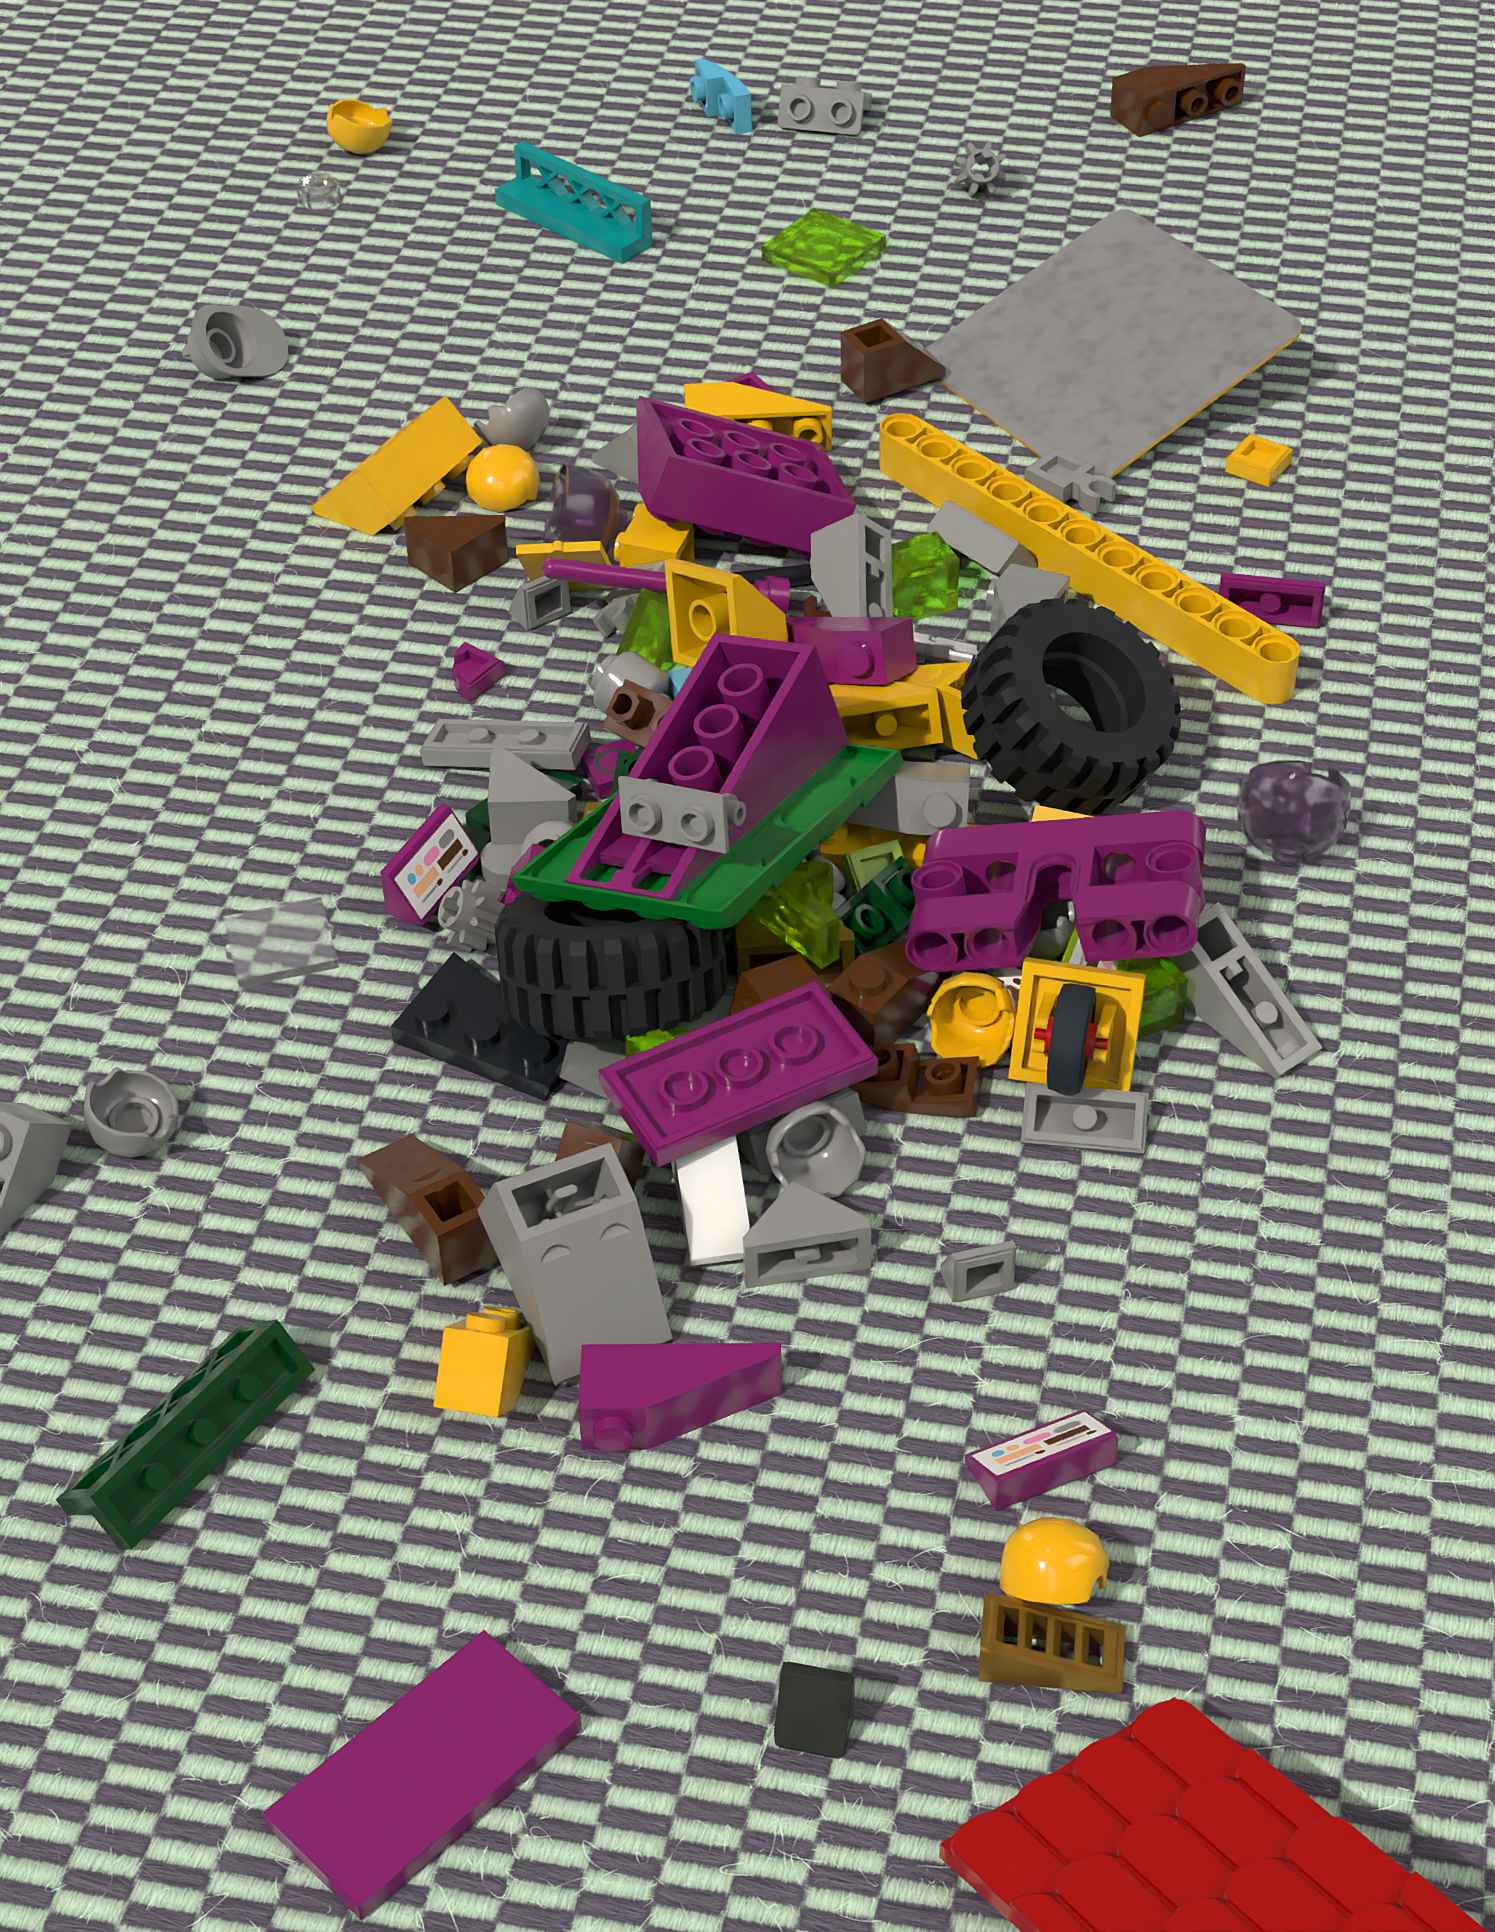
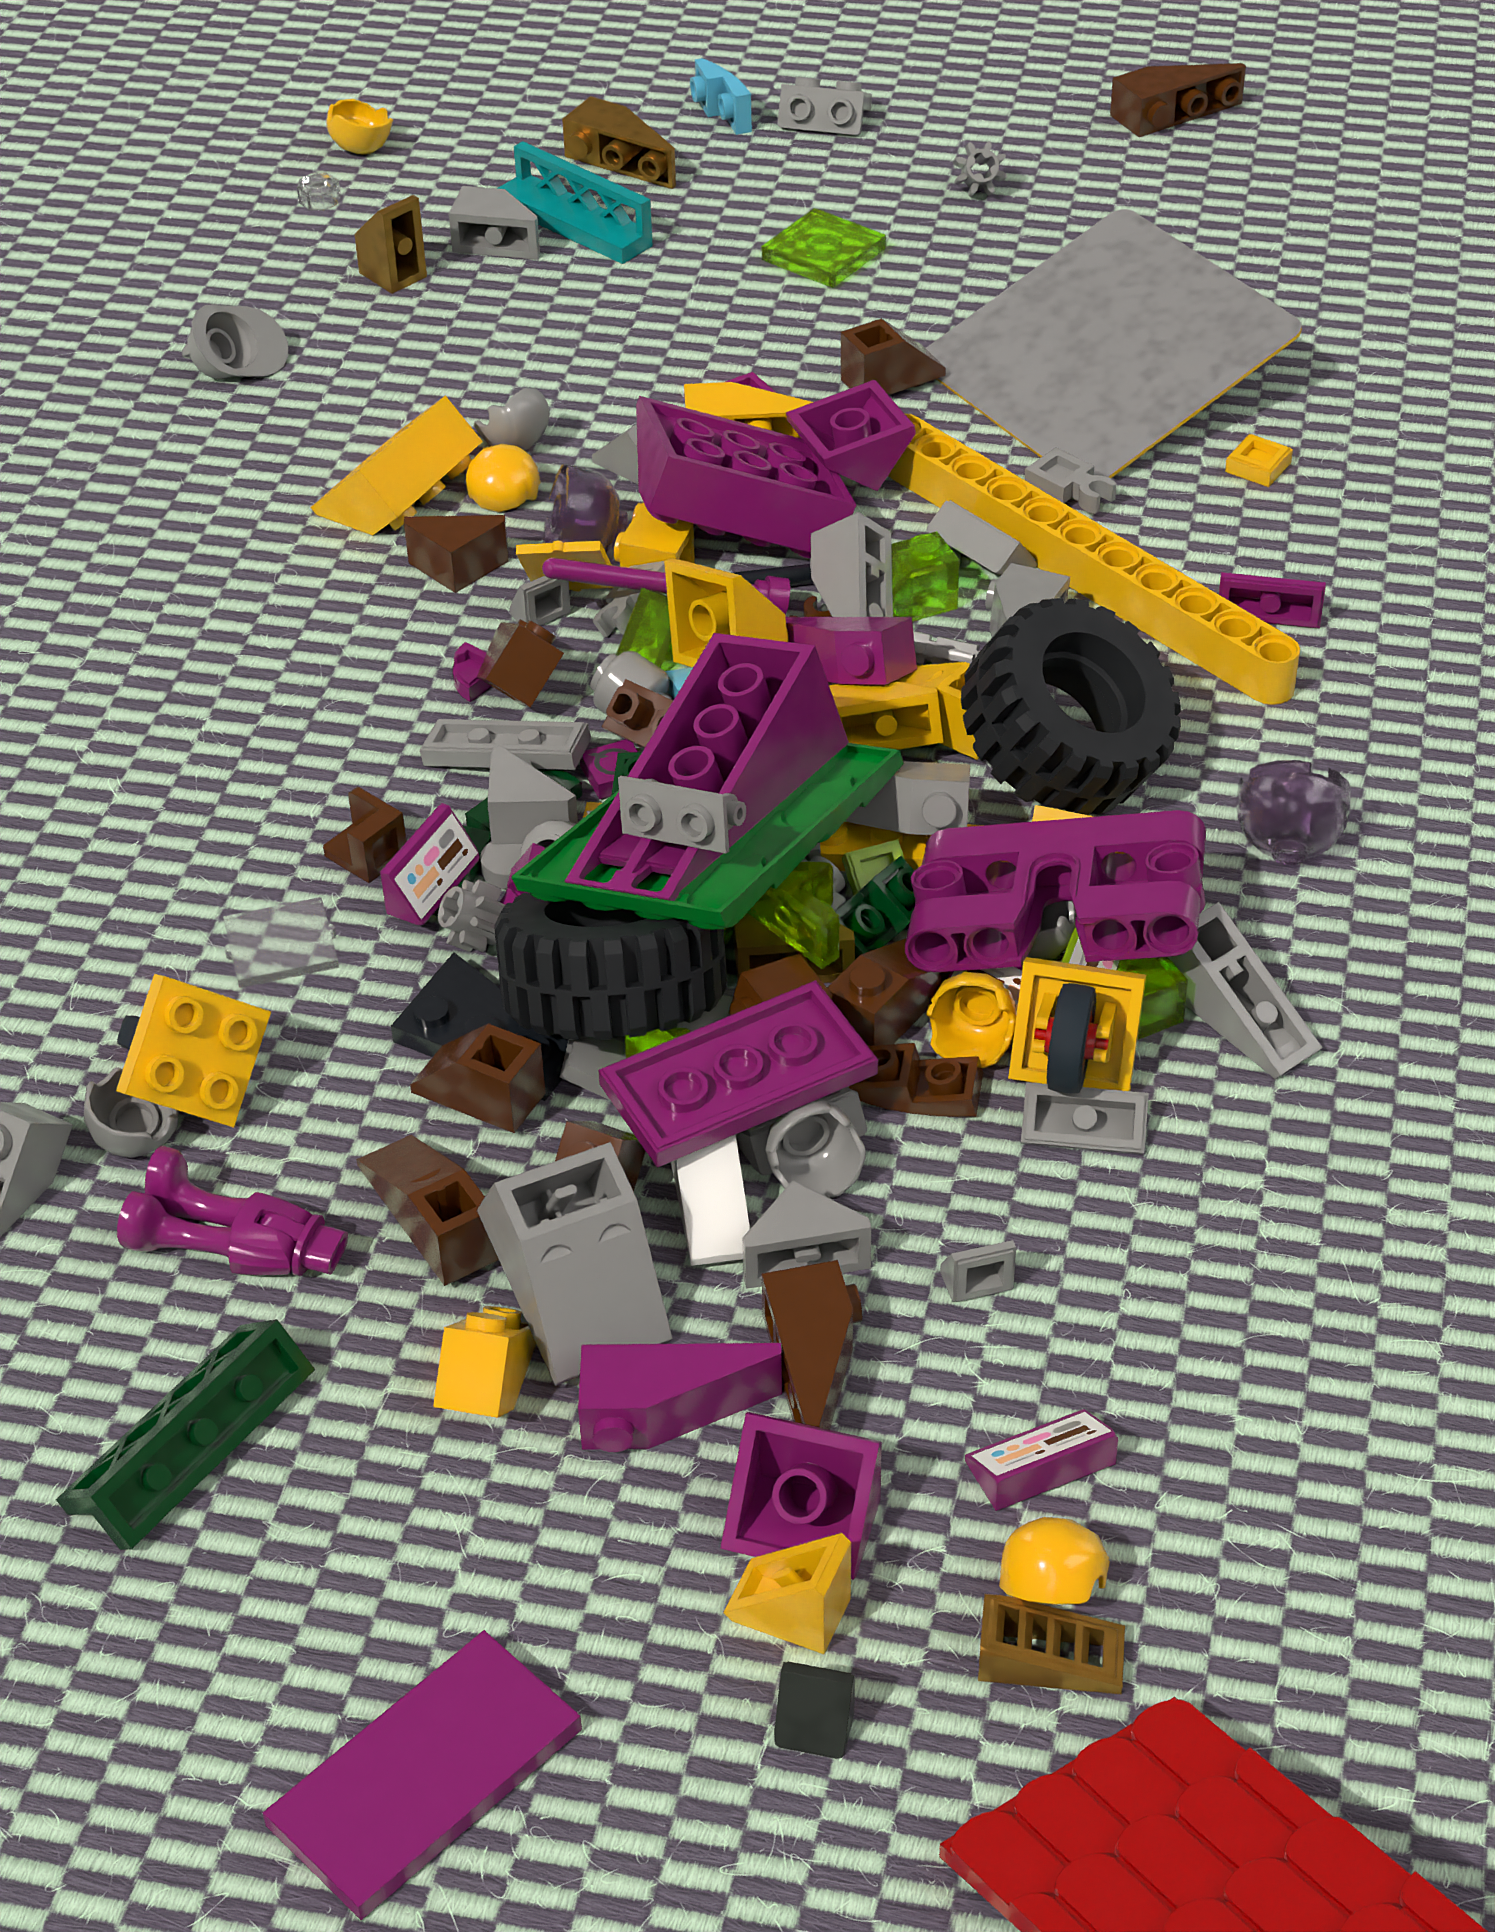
(191, 1050): none -> yellow plate
(260, 1232): none -> magenta piece
(371, 839): none -> reddish brown panel
(393, 246): none -> pearl gold slope
(486, 1076): none -> reddish brown slope
(493, 224): none -> light grey slope
(520, 660): none -> reddish brown slope
(618, 141): none -> pearl gold slope
(796, 1592): none -> yellow slope
(801, 1487): none -> magenta slope
(814, 1321): none -> reddish brown slope
(855, 432): none -> magenta slope

